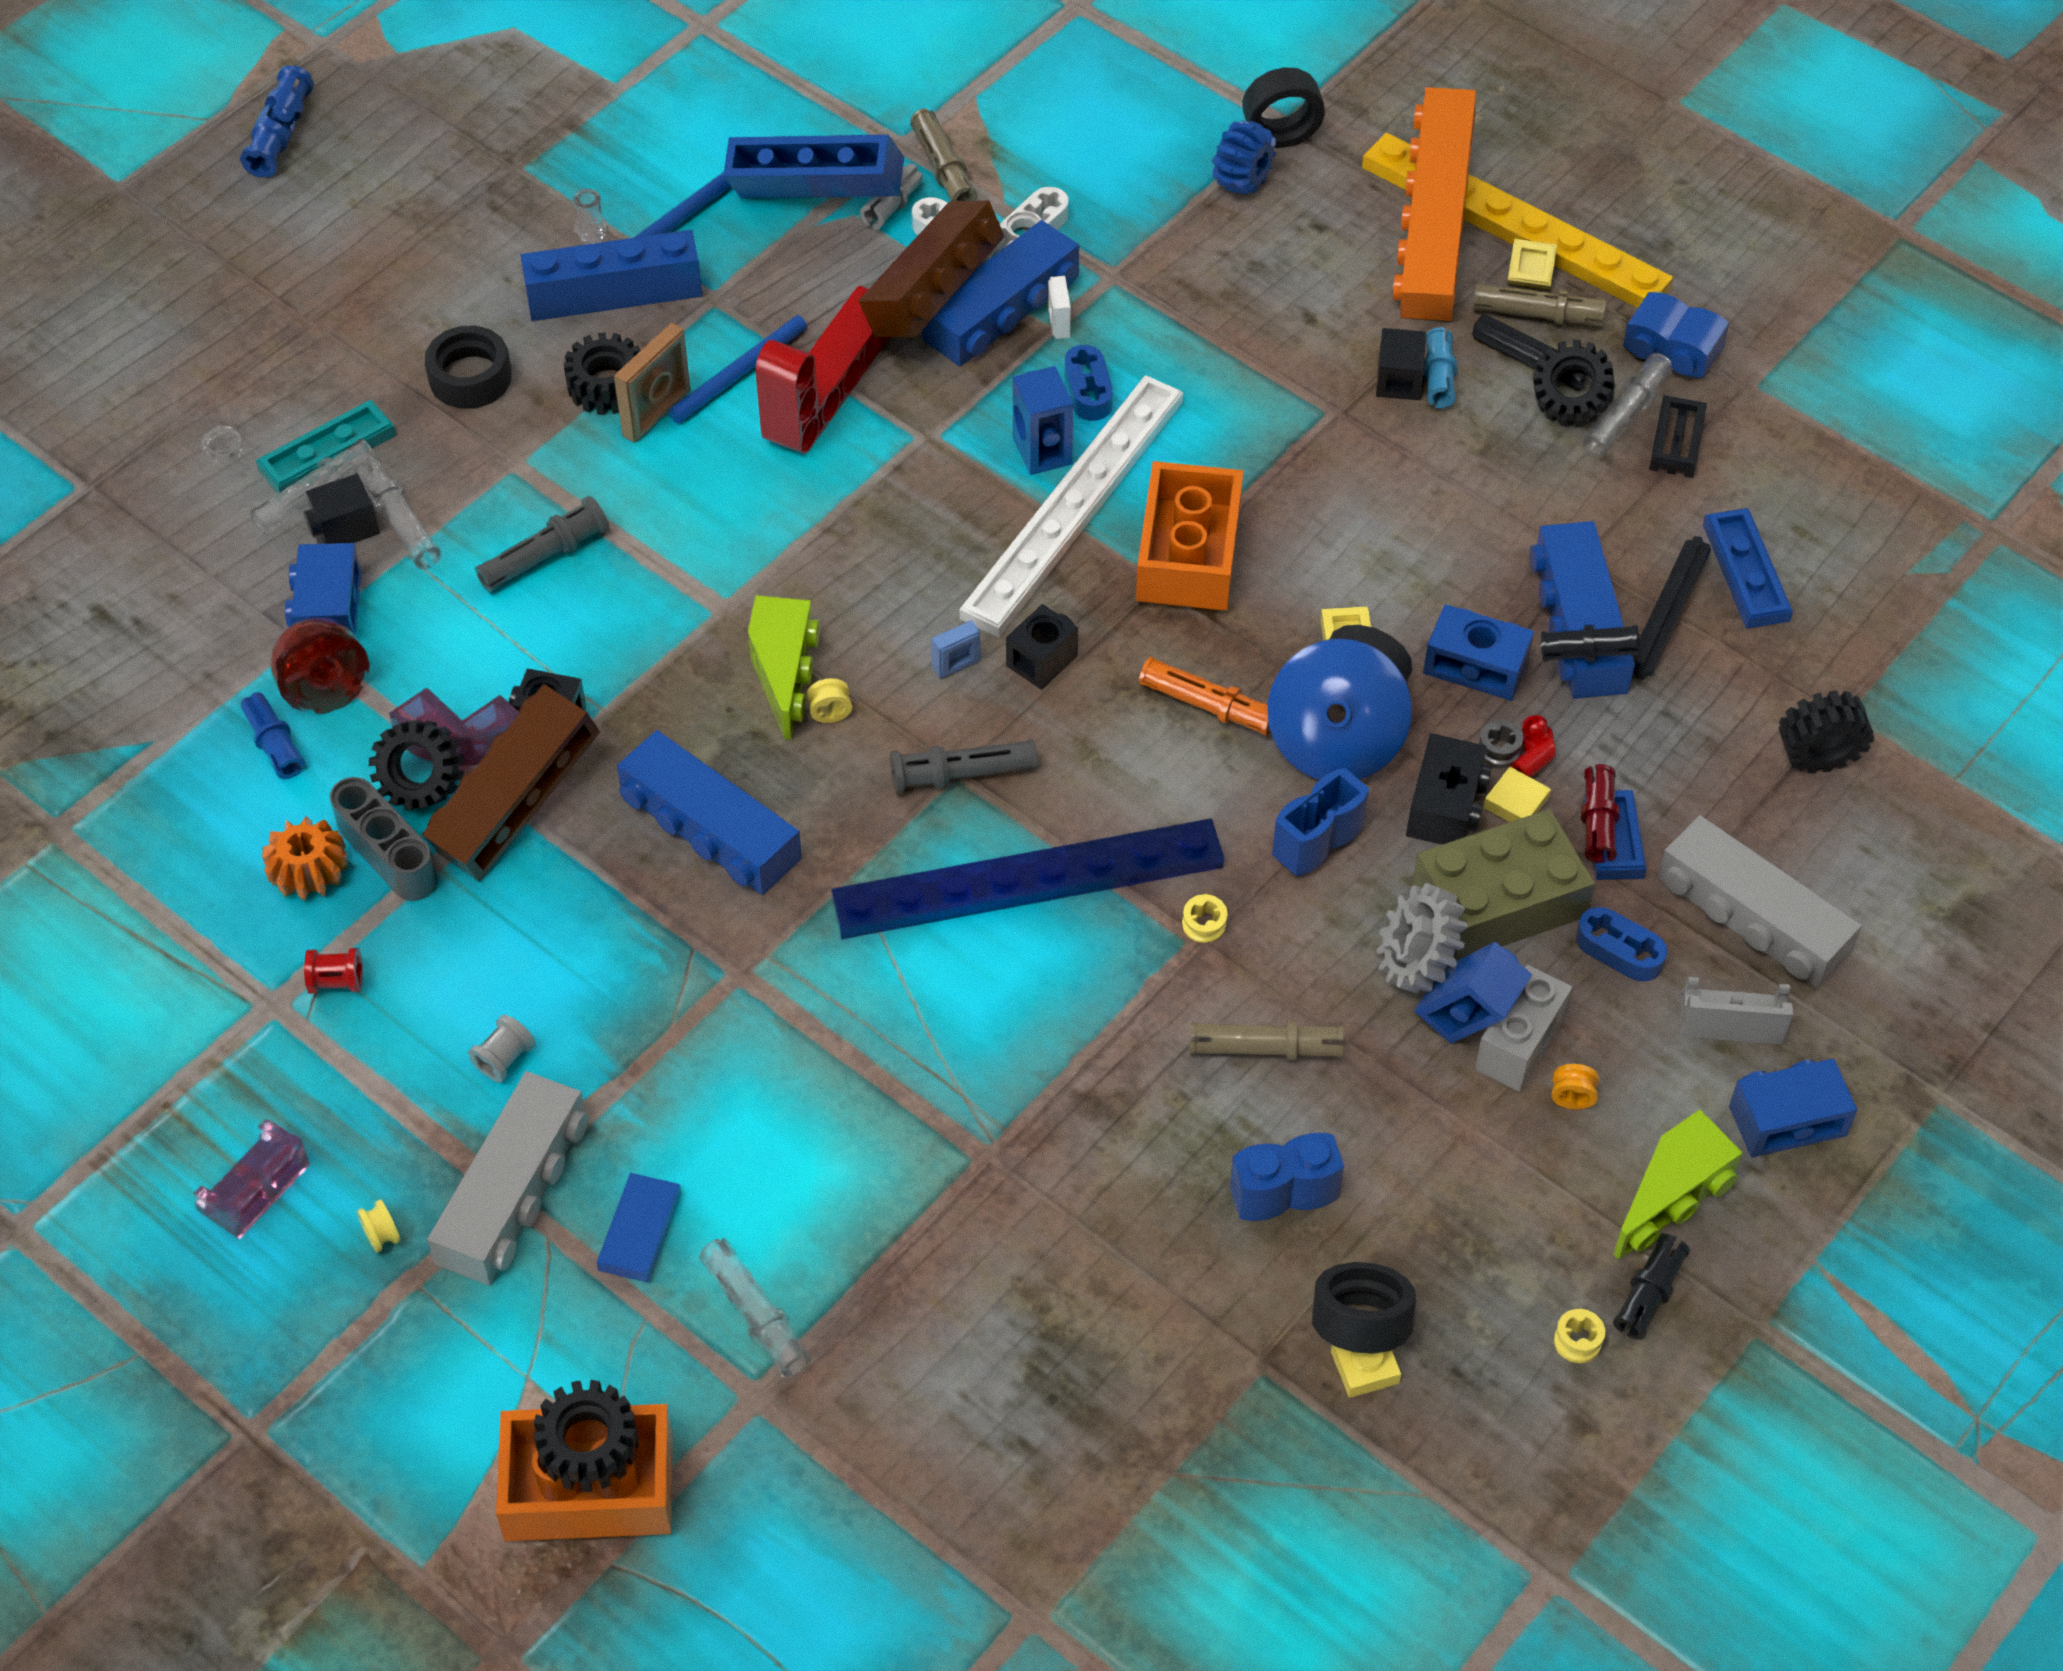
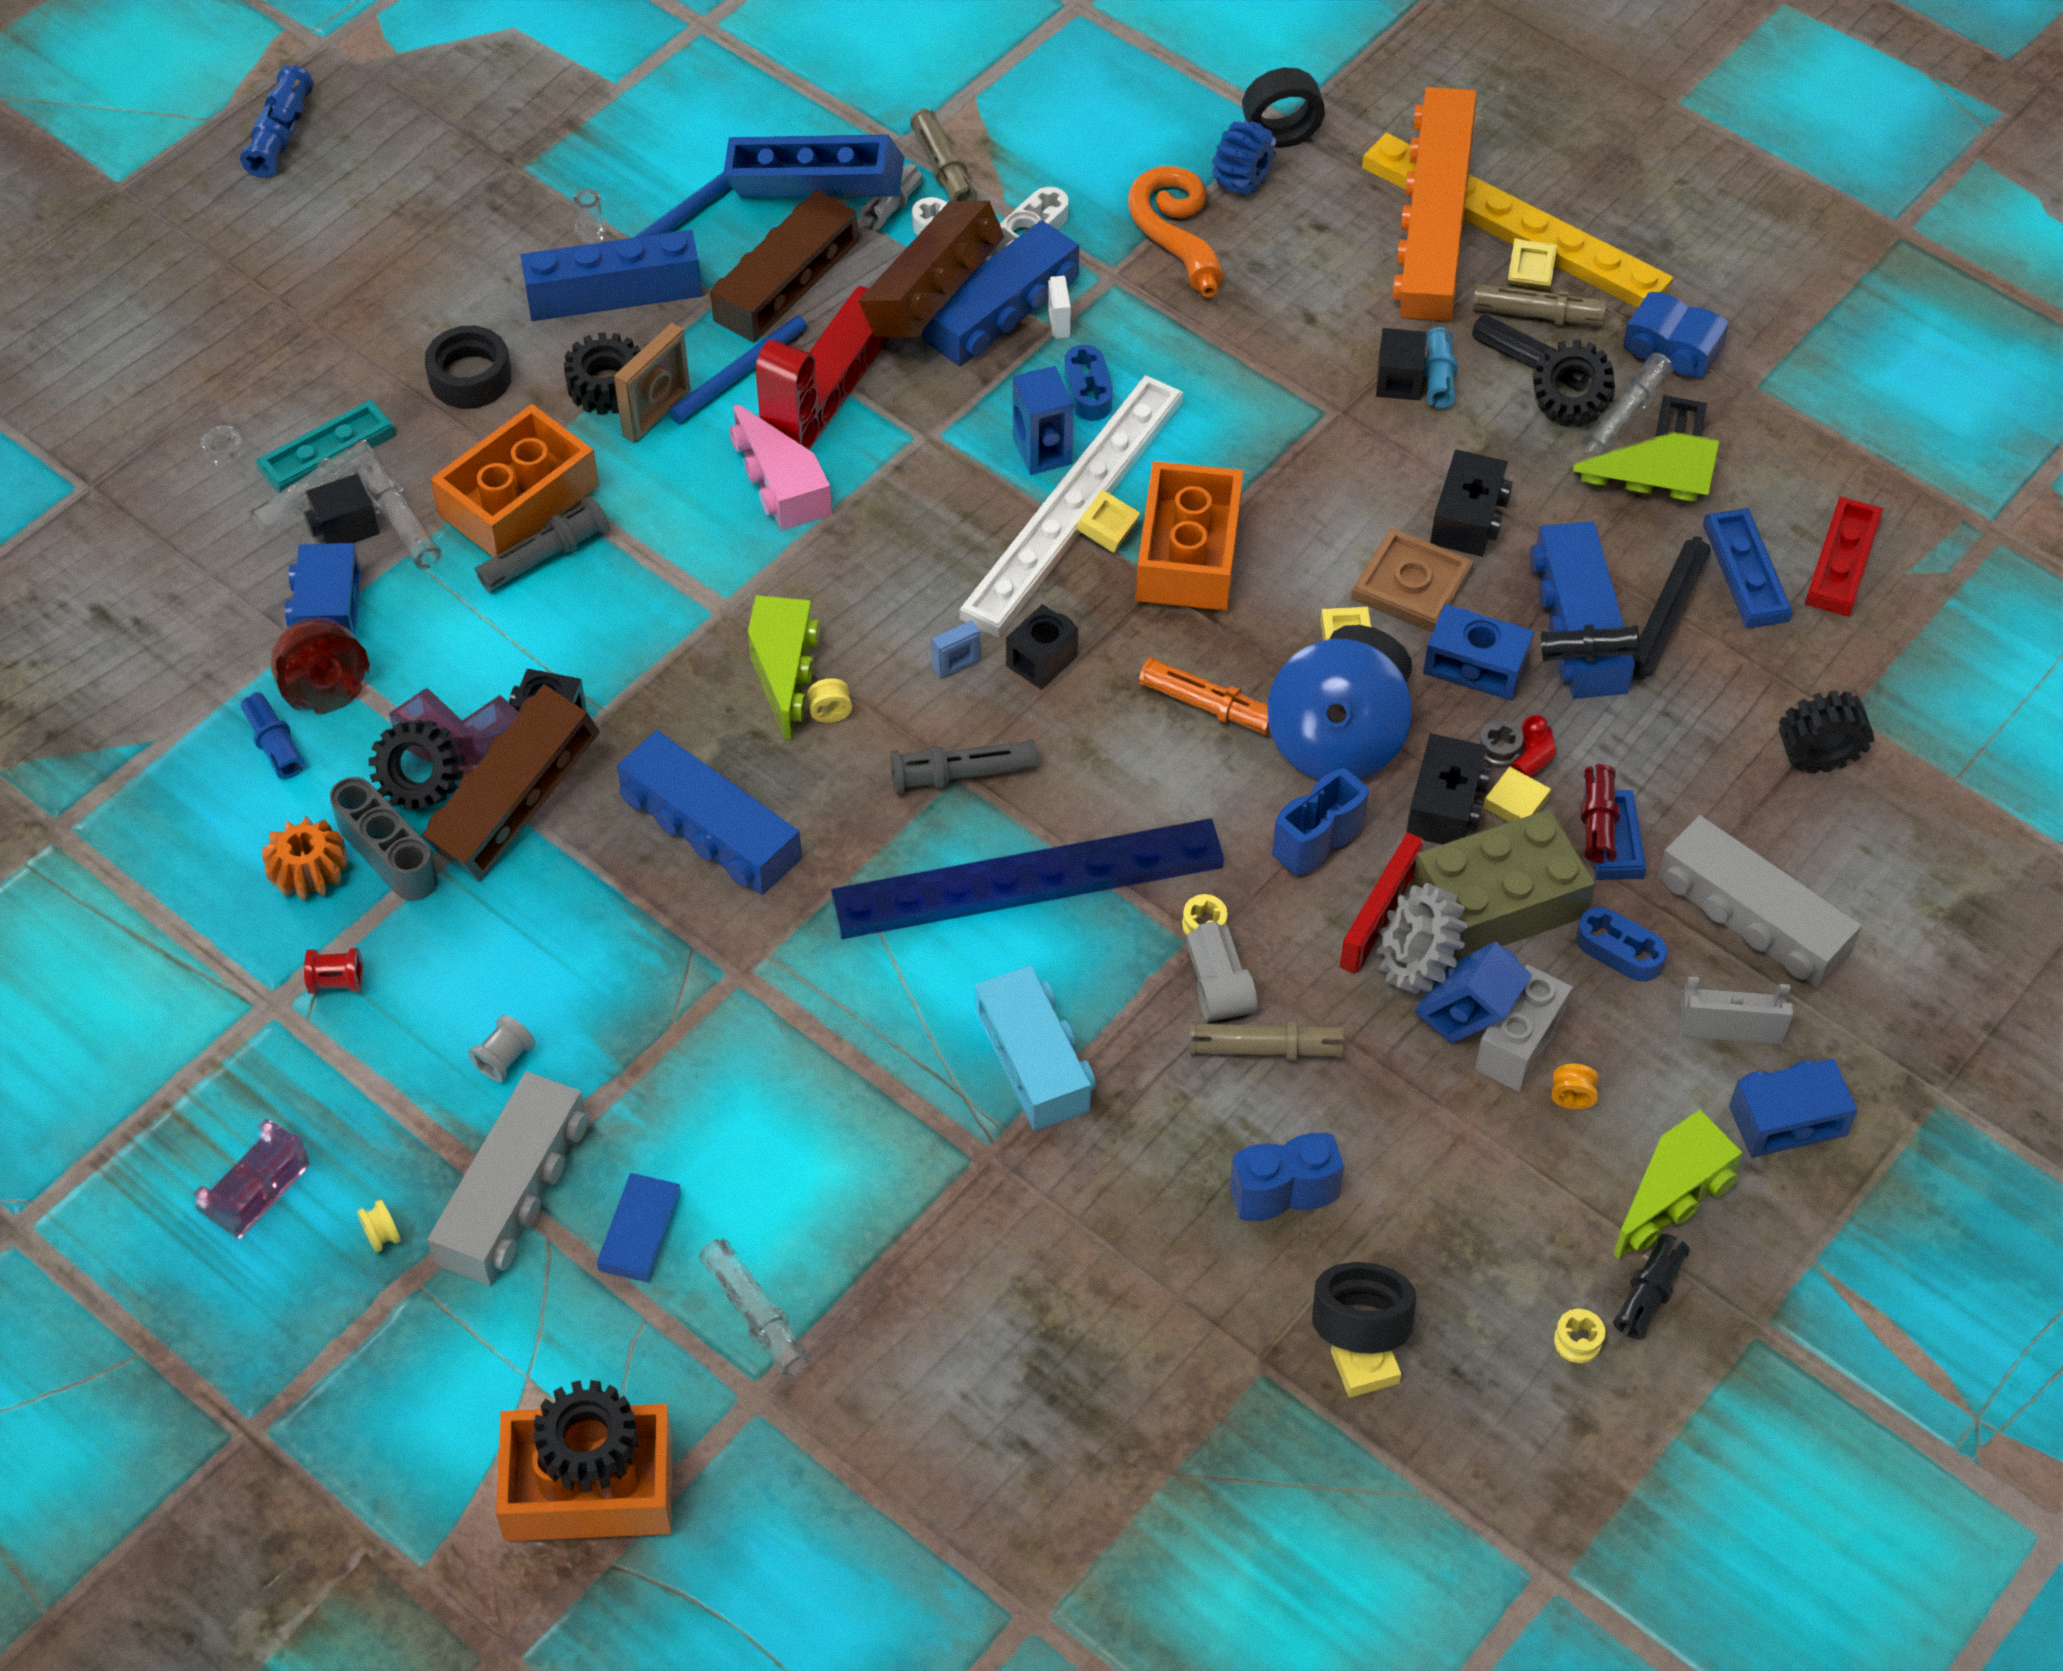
(515, 481): none -> orange brick
(784, 266): none -> reddish brown brick
(786, 471): none -> bright pink slope
(1034, 1047): none -> medium azure brick
(1108, 521): none -> light yellow plate
(1198, 257): none -> orange plant
(1221, 983): none -> light grey piece
(1384, 897): none -> red tile
(1412, 579): none -> medium nougat tile
(1470, 503): none -> black brick
(1666, 461): none -> lime slope
(1844, 556): none -> red tile

